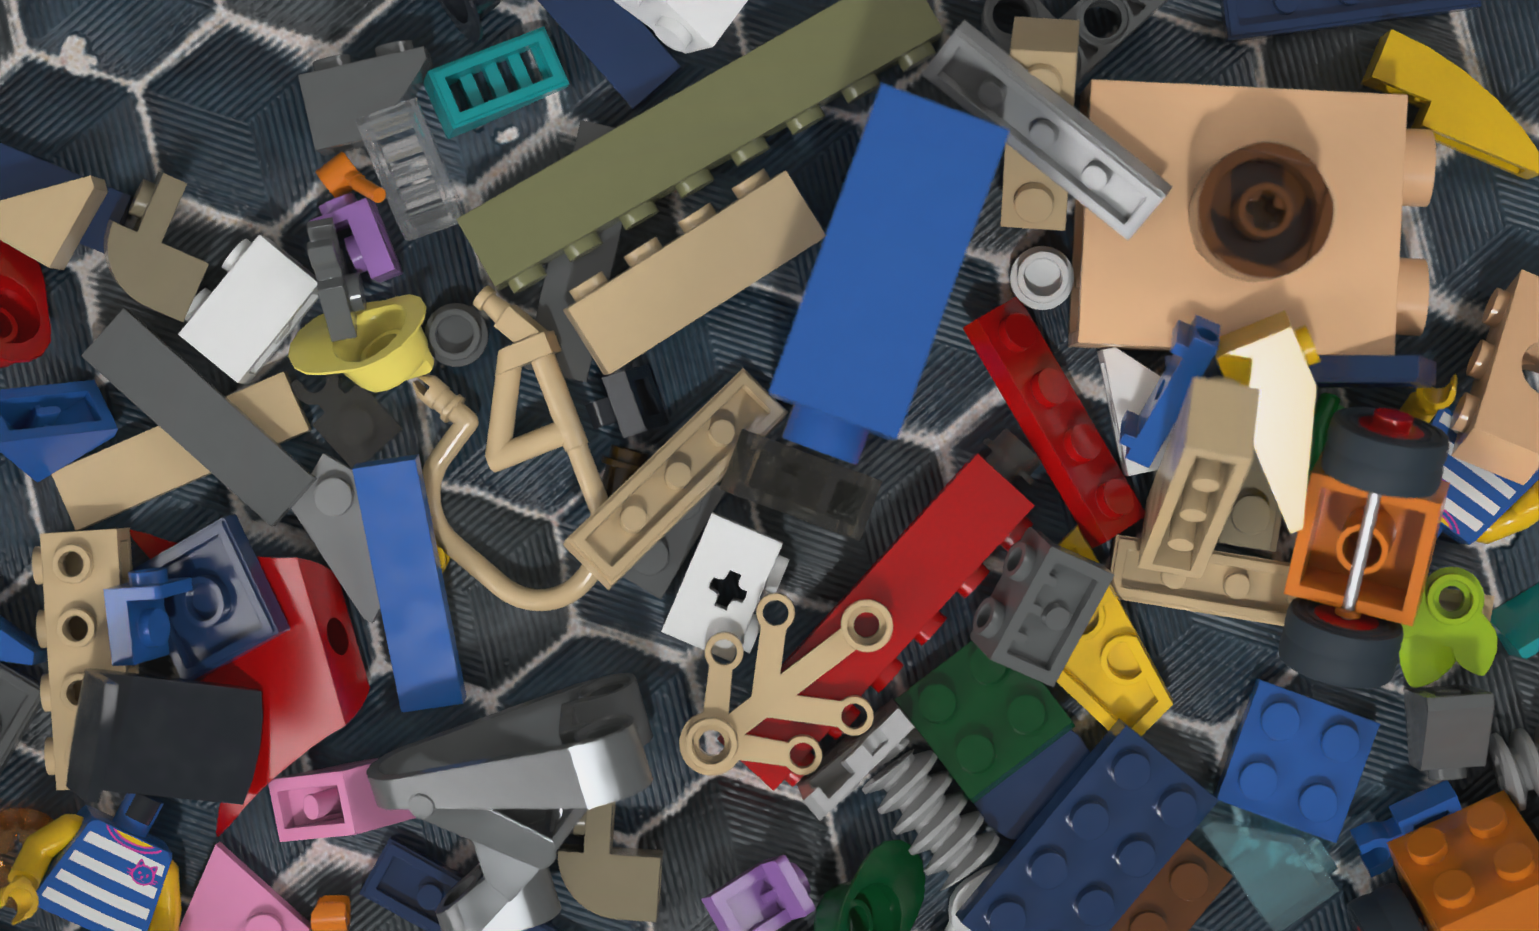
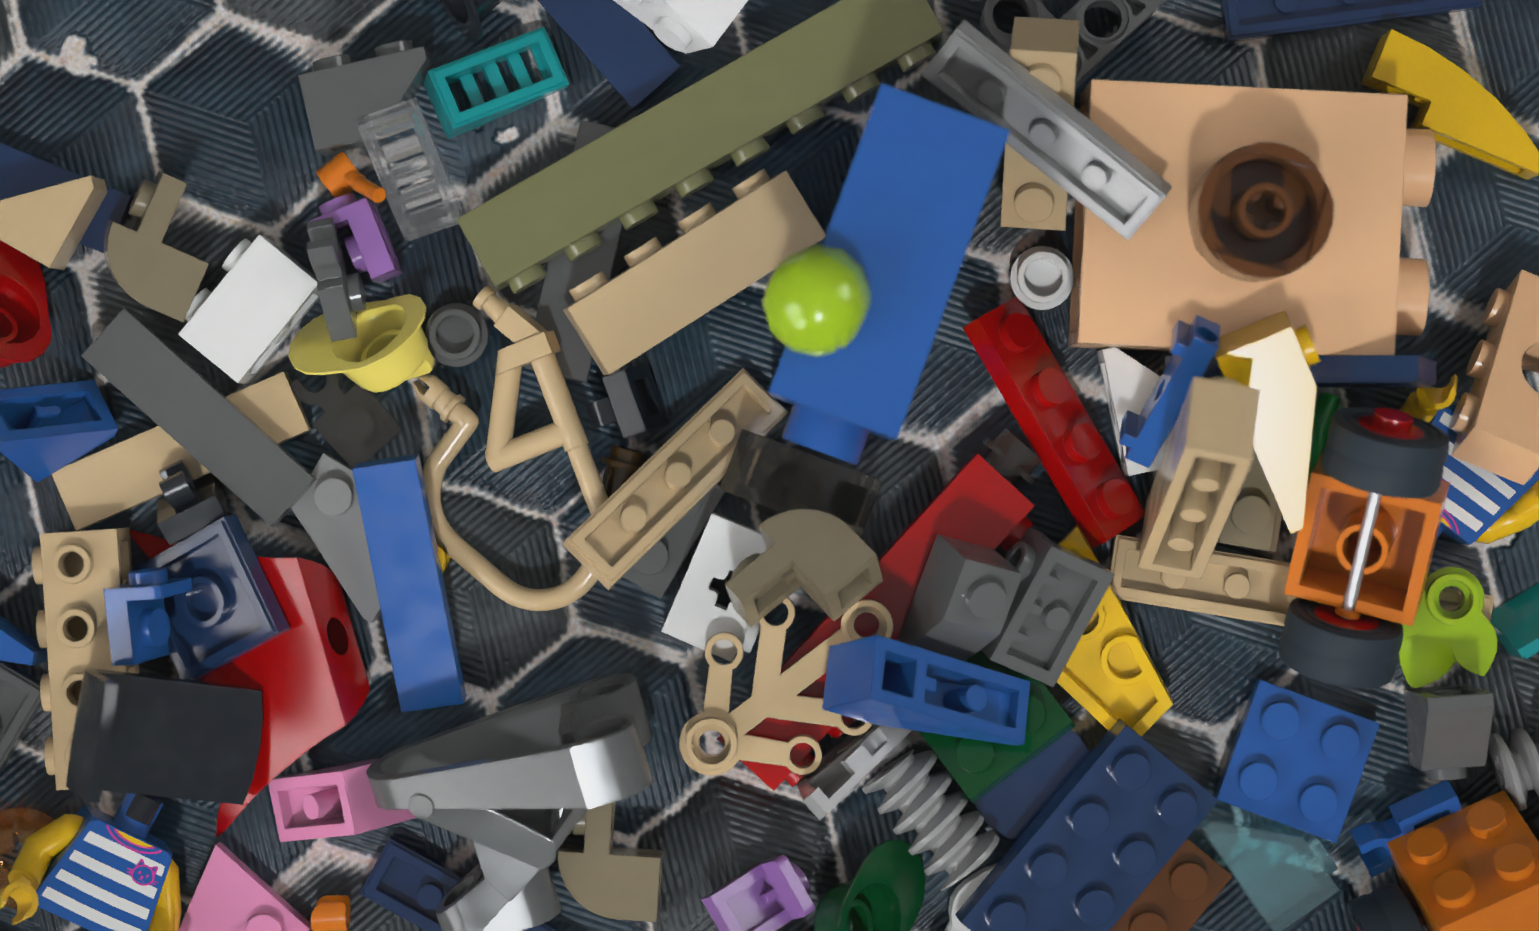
(188, 503): none -> black tile
(806, 552): none -> dark tan brick
(817, 300): none -> lime hair
(924, 691): none -> blue slope
(960, 599): none -> dark grey slope

